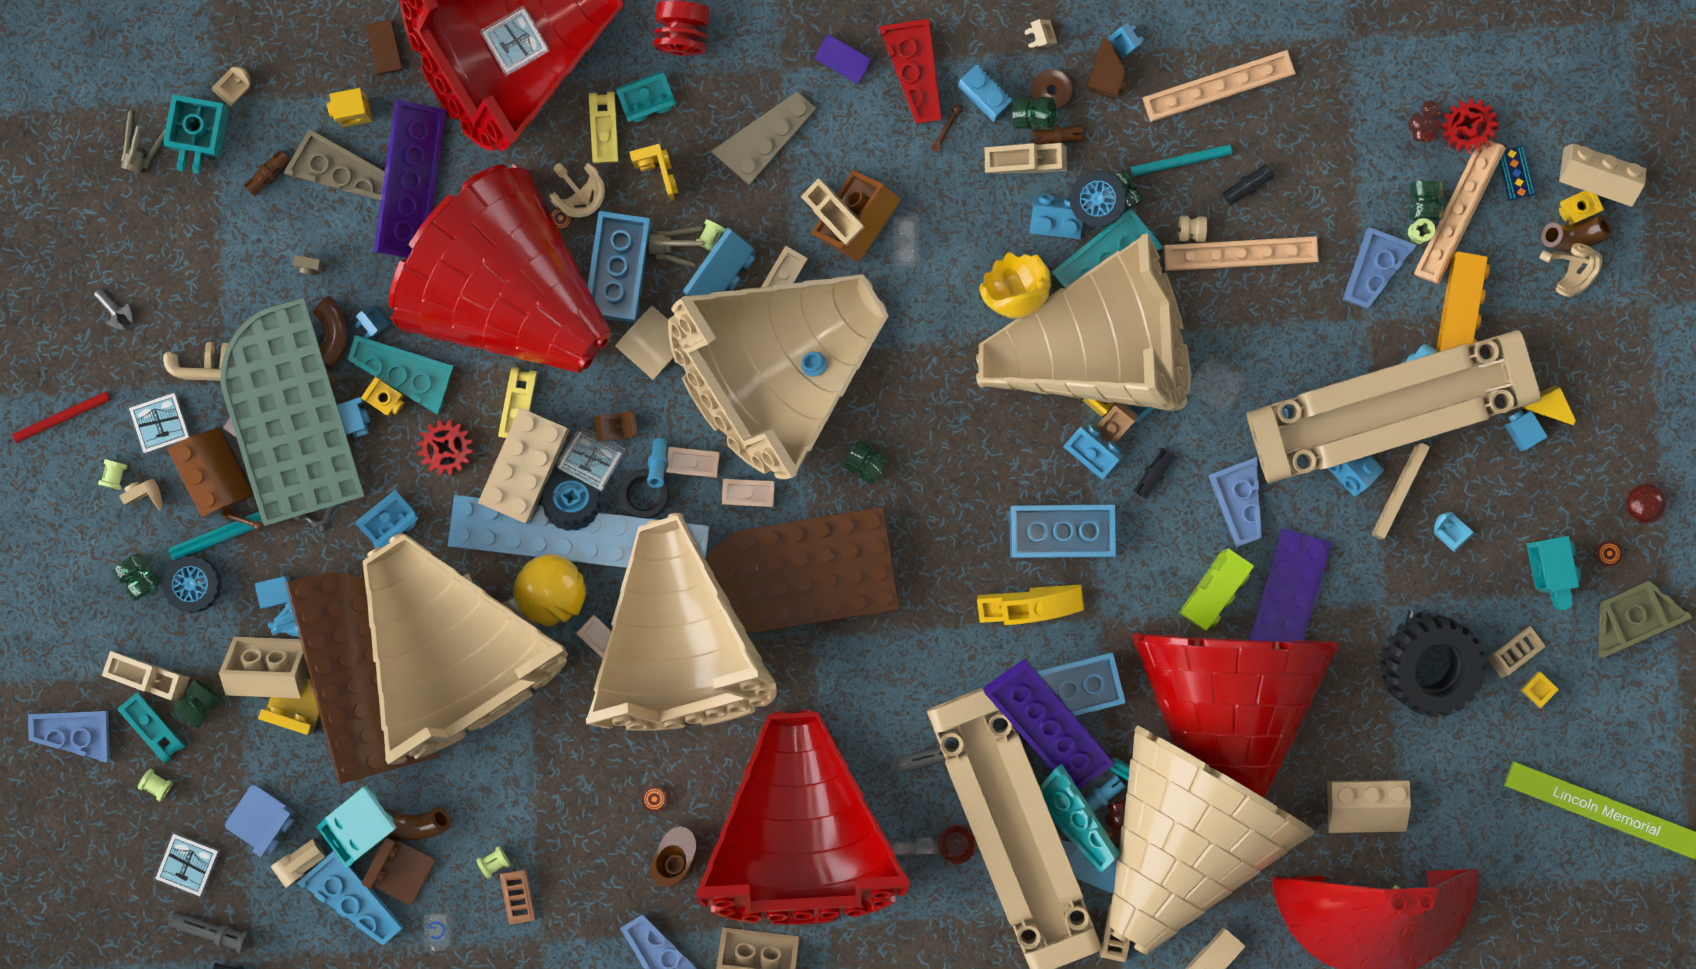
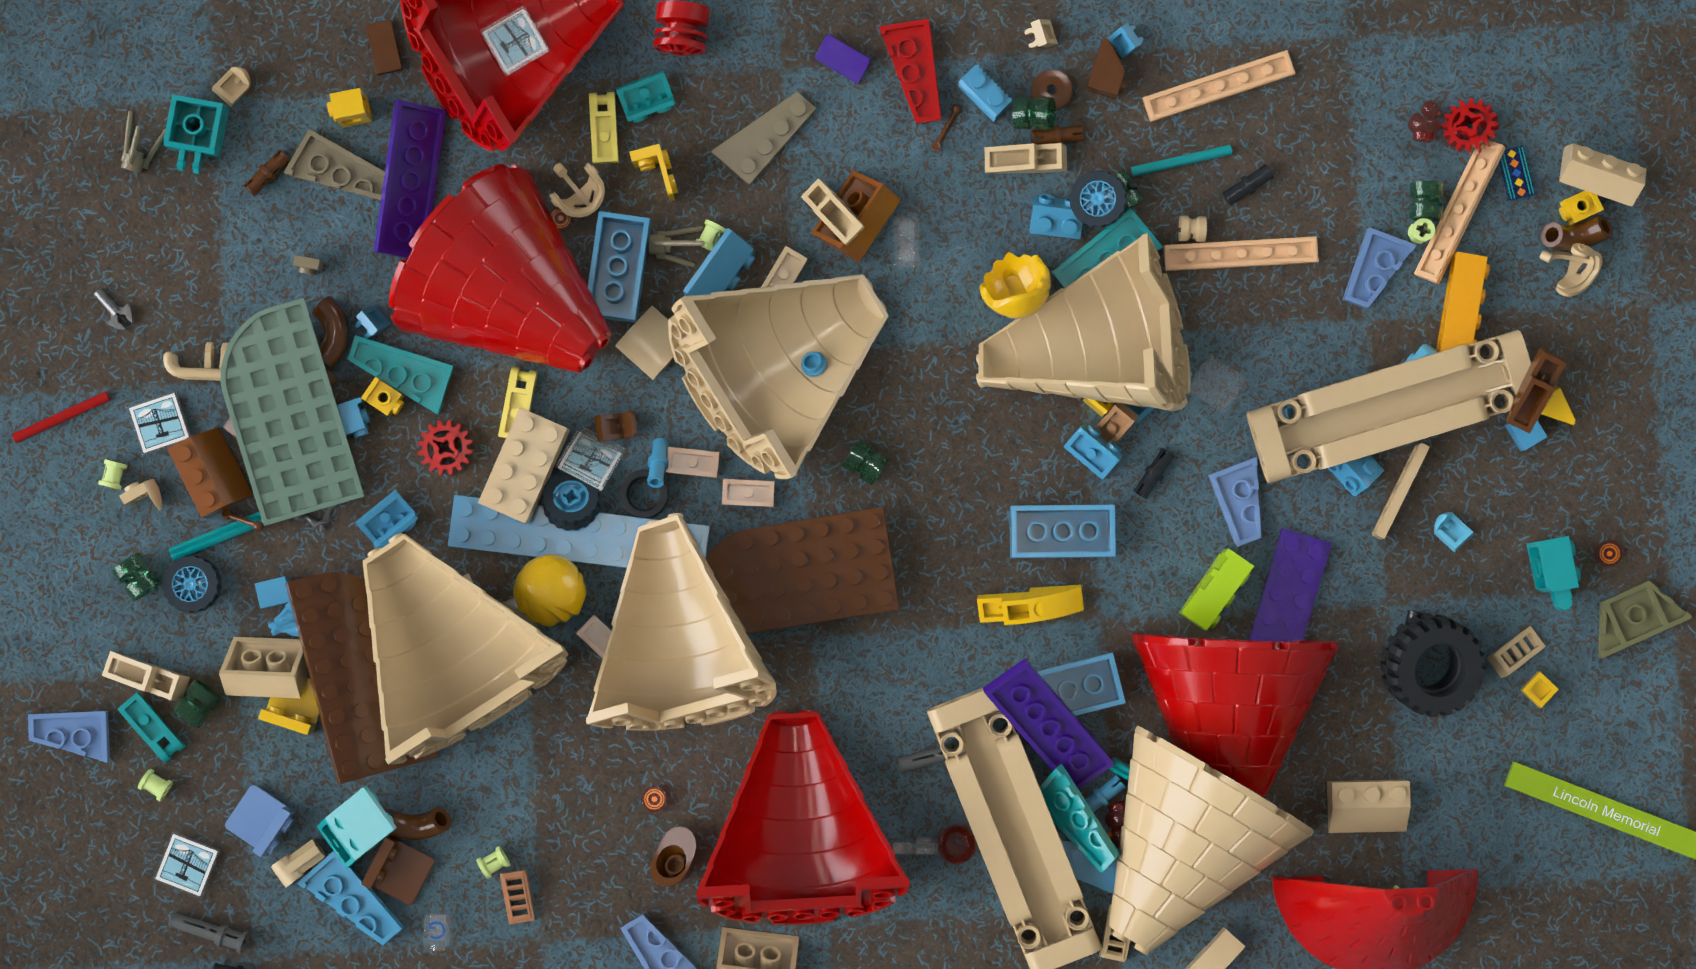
(1535, 390): none -> reddish brown slope
(1646, 503): clear red hair -> none

